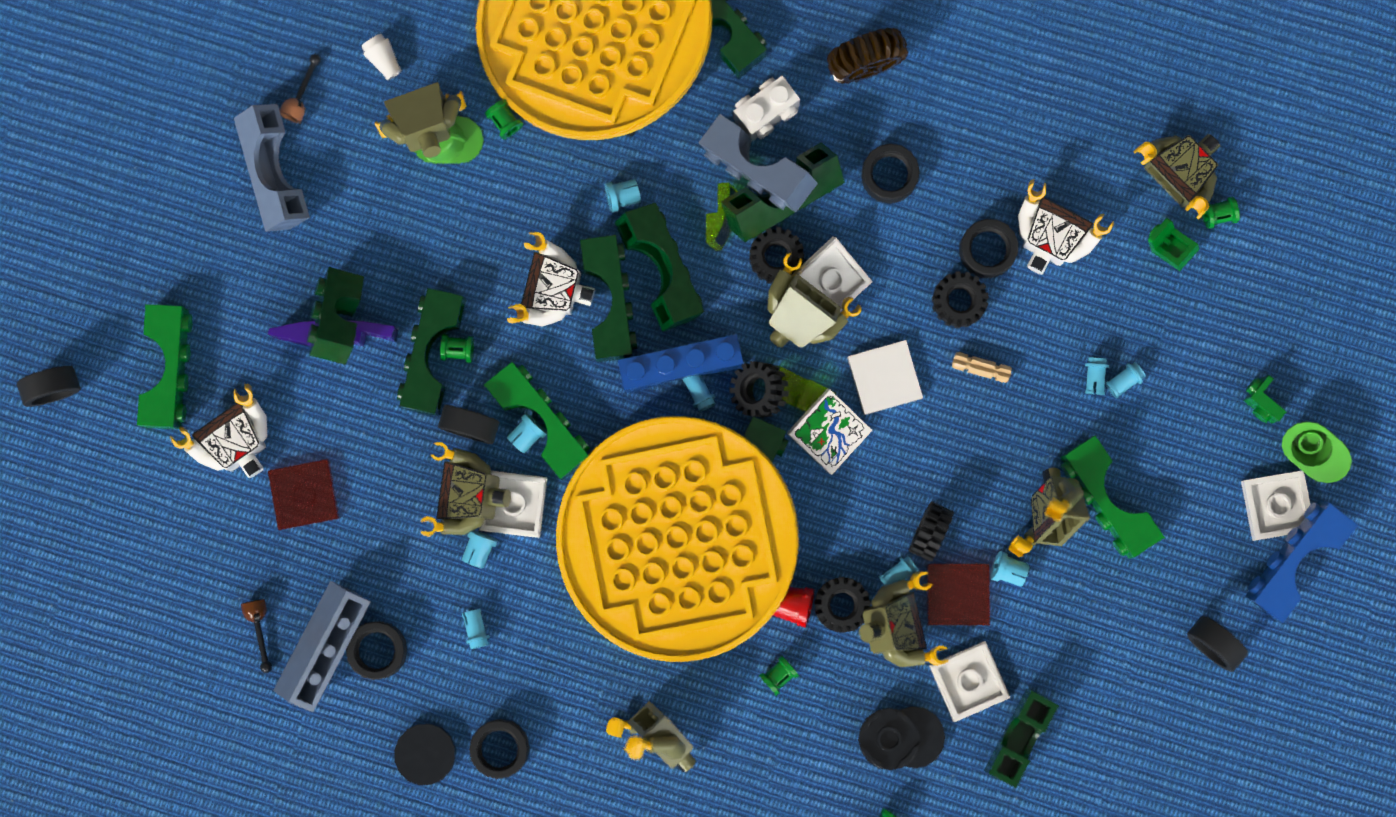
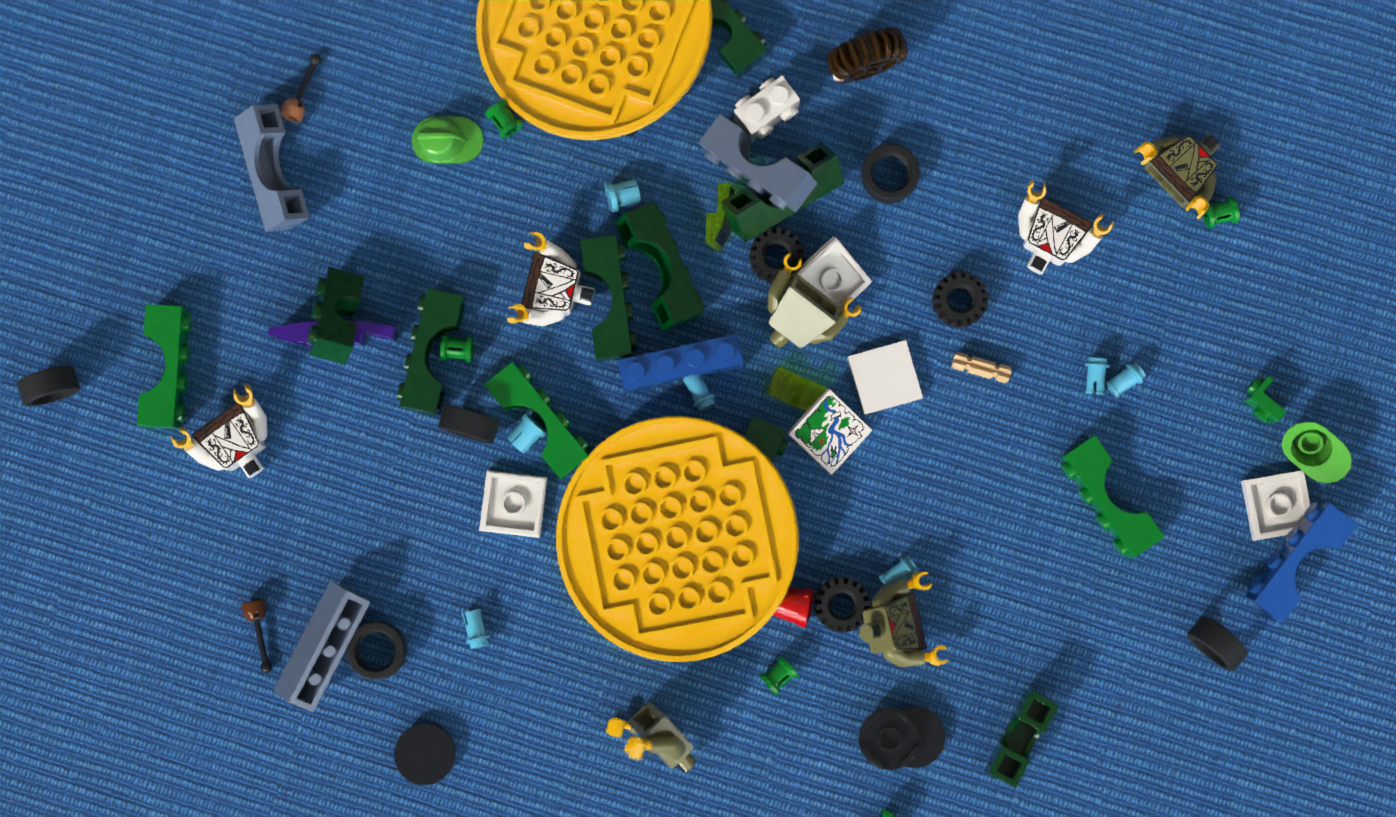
(303, 494): clear red tile -> none
(381, 55): white cone -> none
(421, 118): olive torso -> none
(466, 494): olive torso -> none
(476, 752): black tyre -> none
(478, 548): medium azure bush -> none
(744, 389): black tyre -> none
(931, 531): black tyre -> none
(958, 594): clear red tile -> none
(969, 681): white tile -> none
(997, 227): black tyre -> none
(1008, 569): medium azure bush -> none
(1056, 513): olive torso -> none
(1172, 244): green bracket -> none

